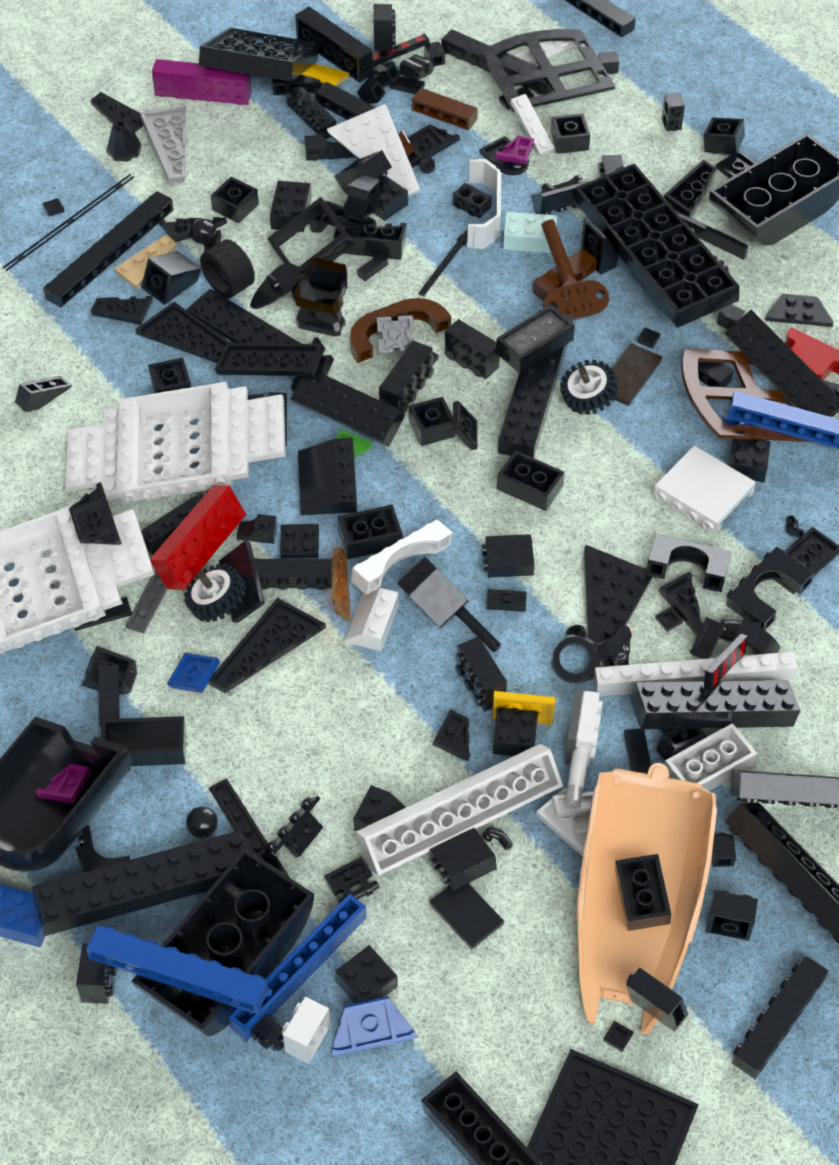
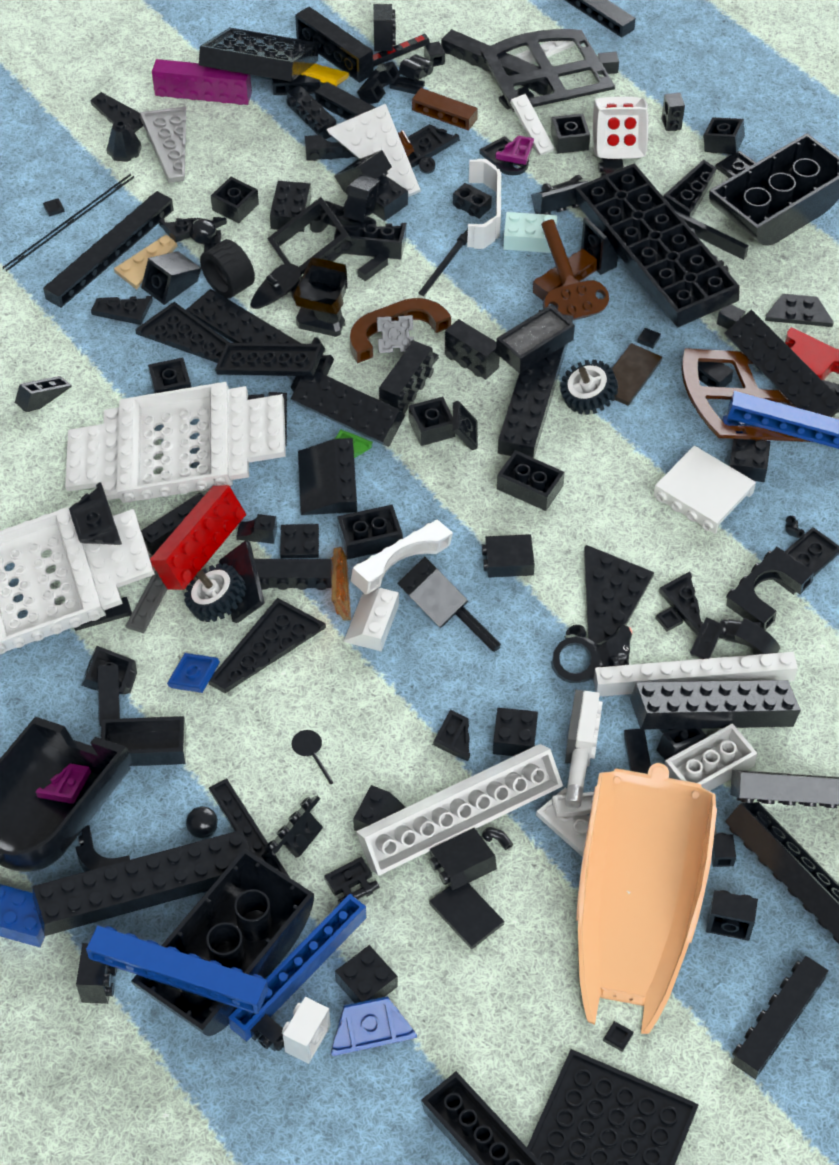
(308, 744): none -> black piece
(479, 672): black brick -> none
(506, 600): black plate -> none
(543, 704): yellow tile -> none
(620, 127): none -> white piece
(642, 892): black brick -> none
(656, 999): black brick -> none
(671, 550): arch -> none
(725, 661): tile -> none

